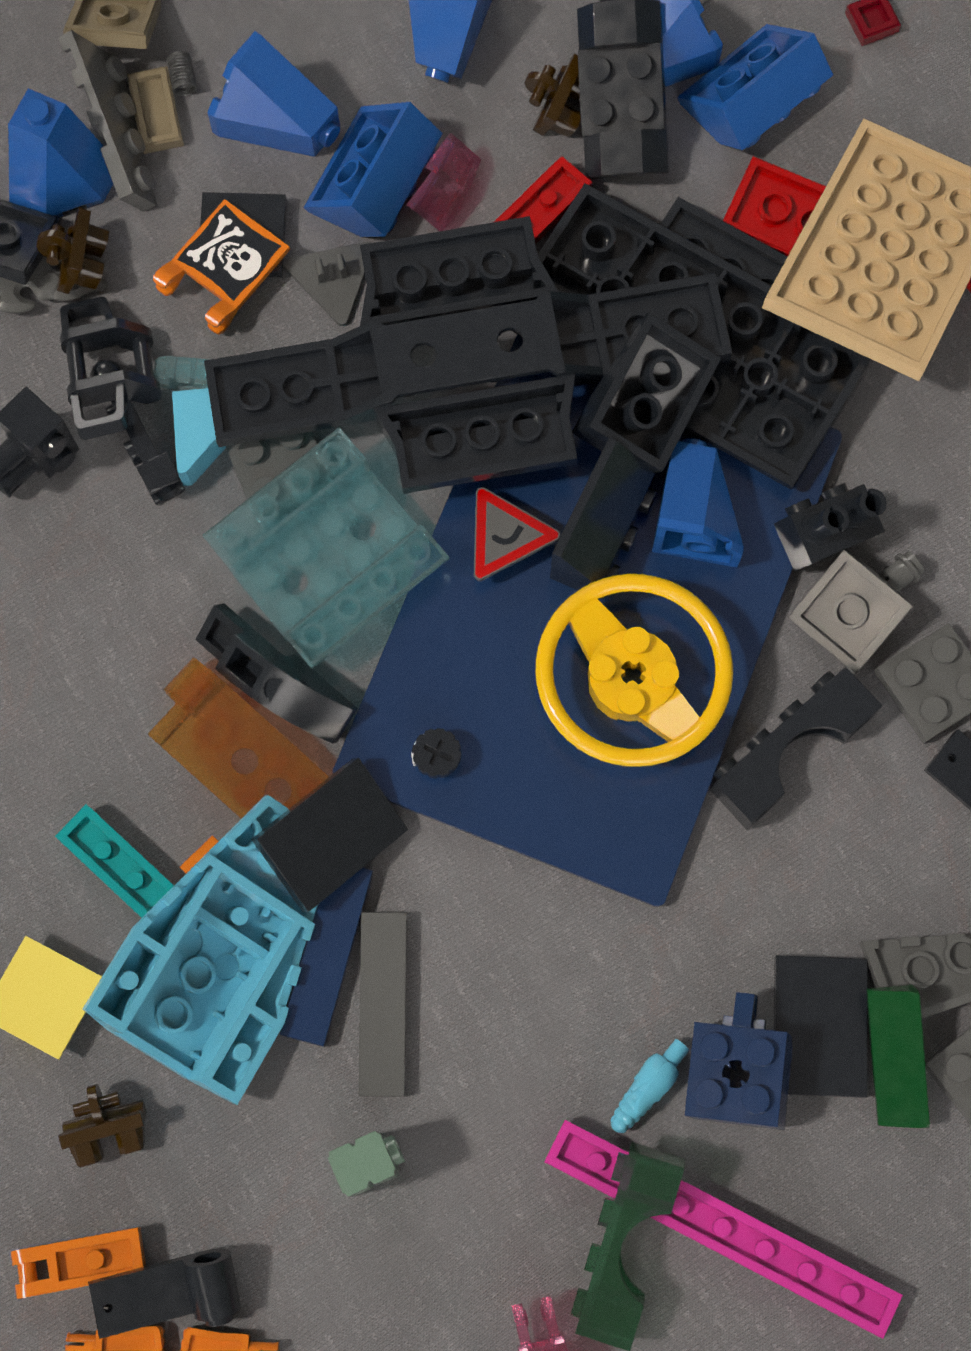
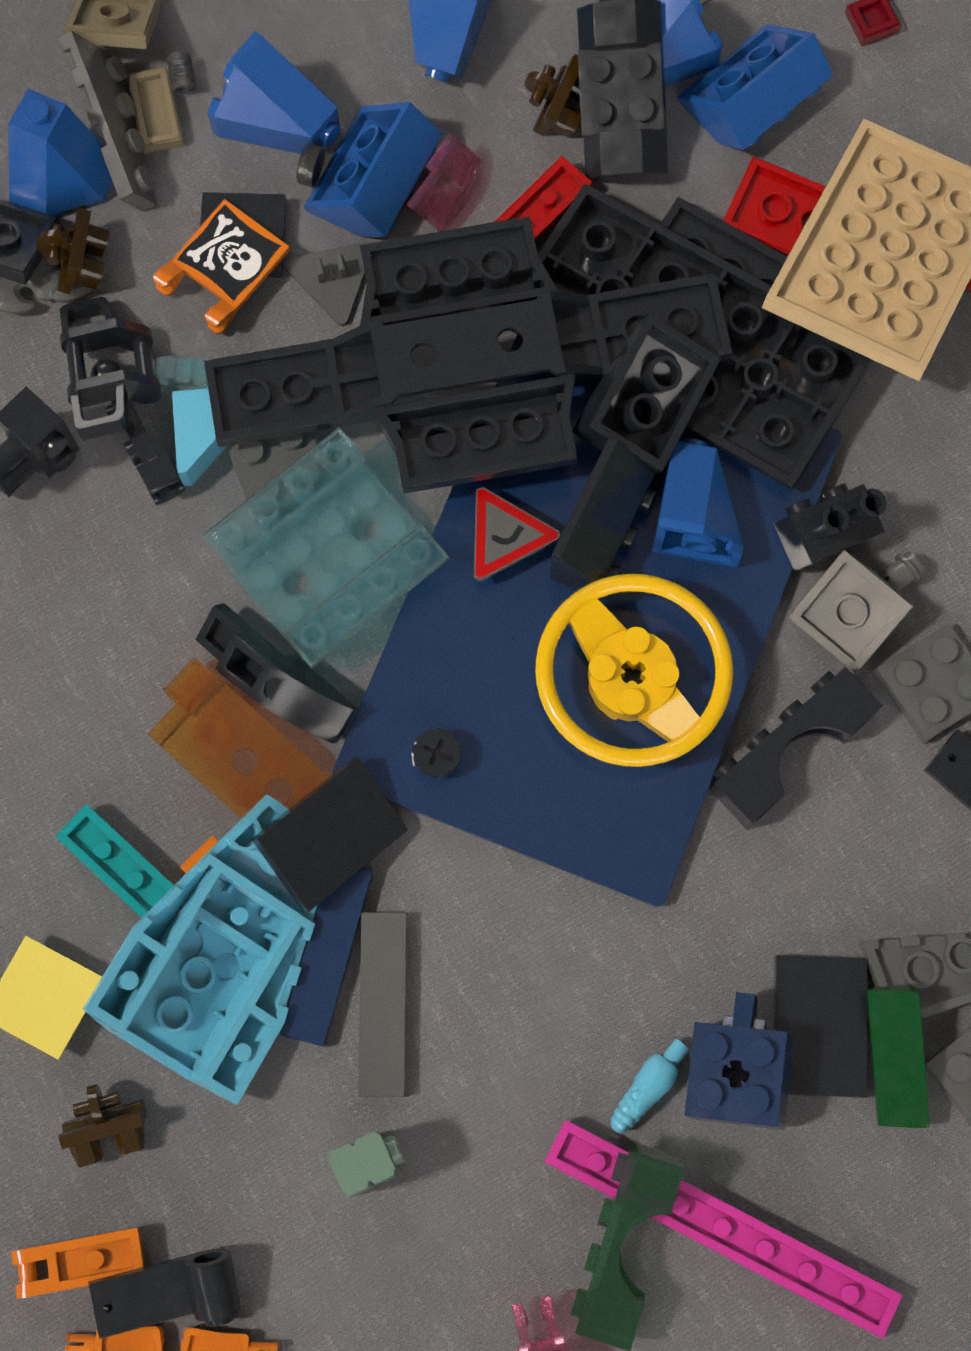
(310, 165): none -> clear smoke tile

